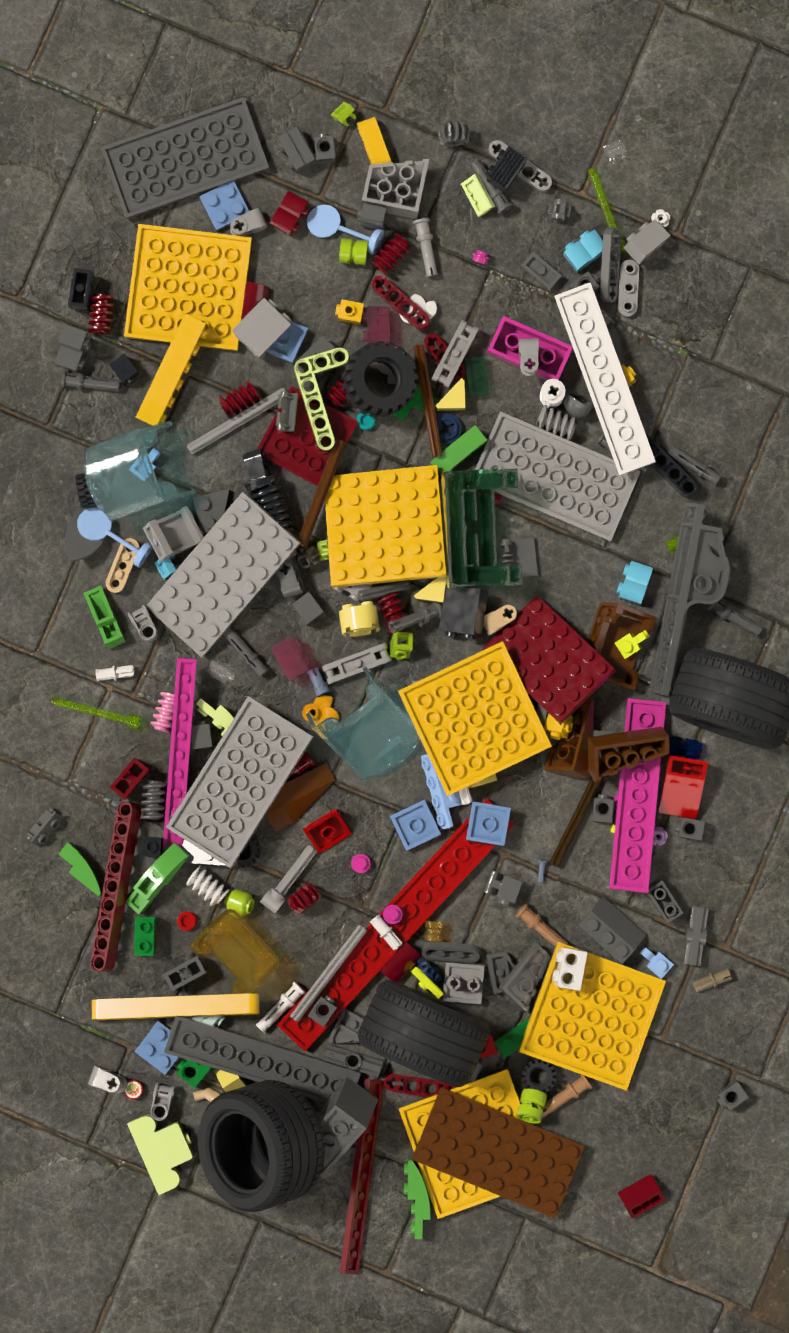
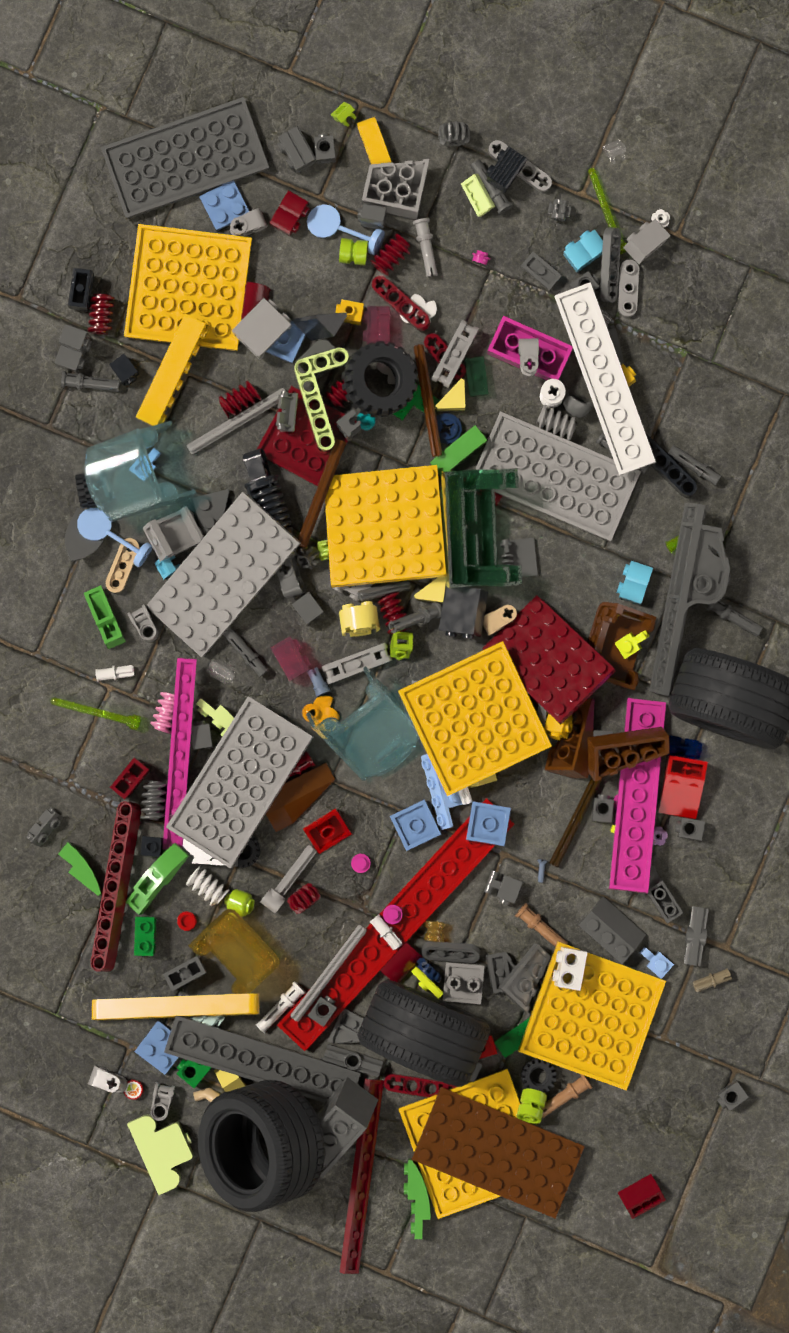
(320, 325): none -> black slope
(347, 425): none -> dark grey hinge

